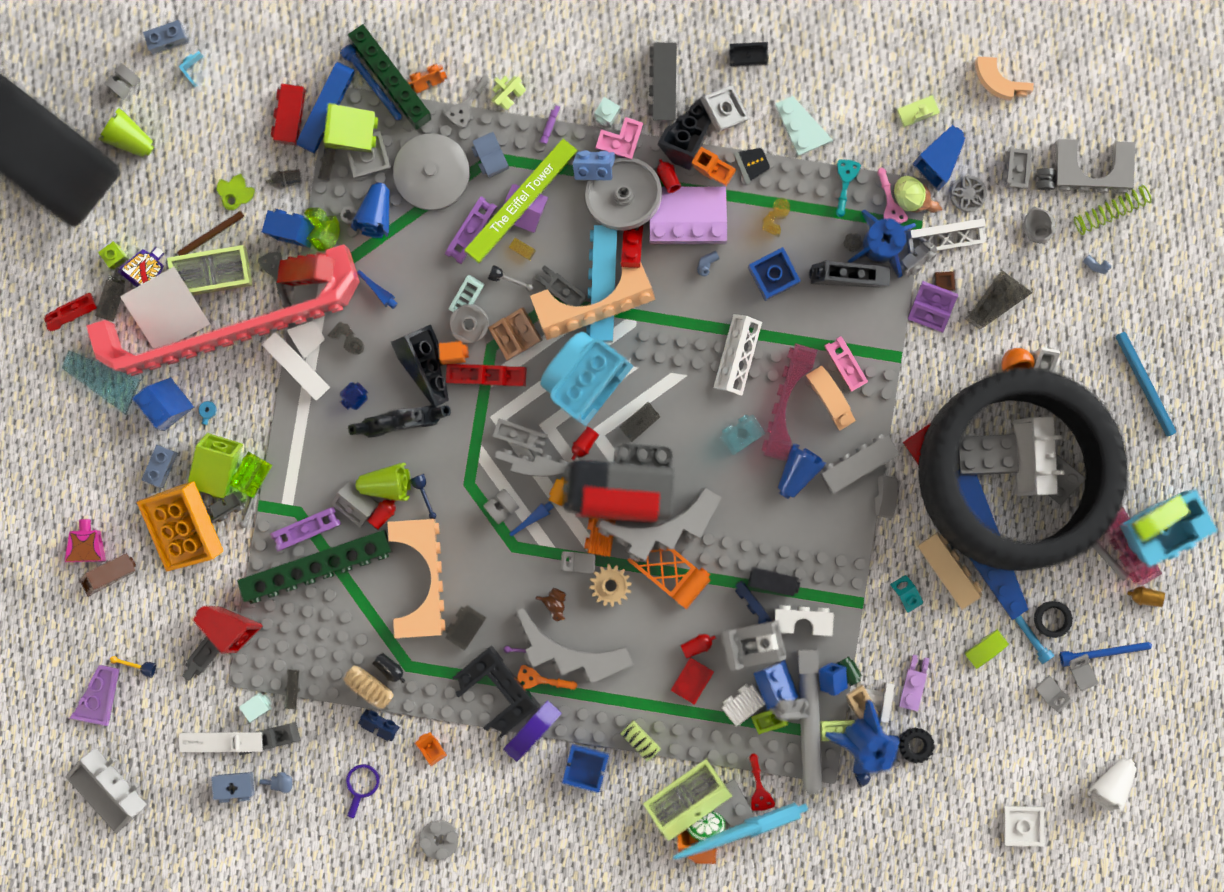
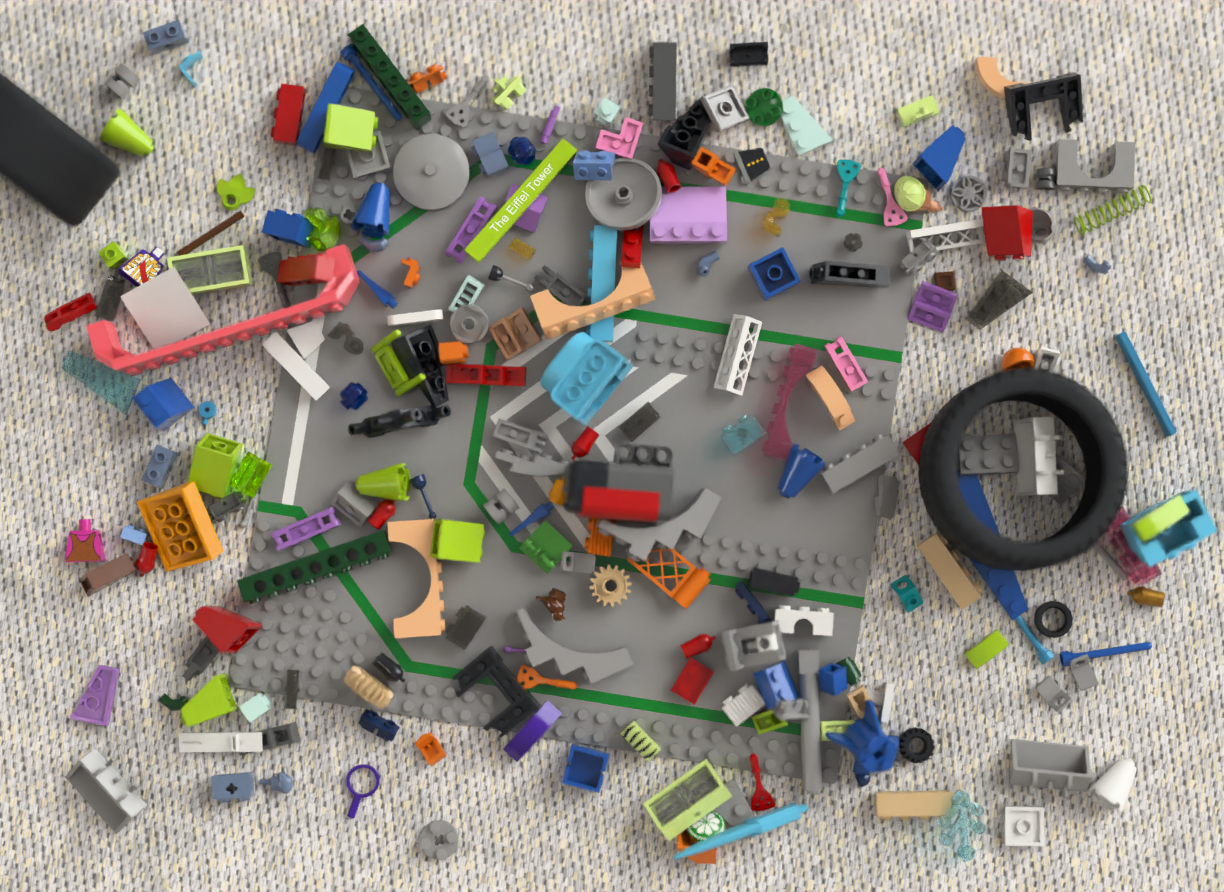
(131, 534): none -> light blue piece
(146, 559): none -> red piece
(147, 669): hinge -> none
(173, 705): none -> dark green arm
(209, 702): none -> lime slope
(285, 178): clear smoke piece -> none
(373, 246): none -> sand blue arm
(392, 367): none -> lime plate
(412, 277): none -> orange bracket
(414, 318): none -> white beam
(457, 540): none -> lime brick
(522, 150): none -> clear blue head
(545, 546): none -> bright green hinge
(764, 107): none -> green dish
(884, 251): blue brick -> none
(912, 803): none -> tan brick
(914, 685): lavender hinge -> none
(960, 802): none -> clear light blue plant
(1008, 231): none -> red slope
(1049, 766): none -> light grey piece
(1063, 87): none -> black wedge

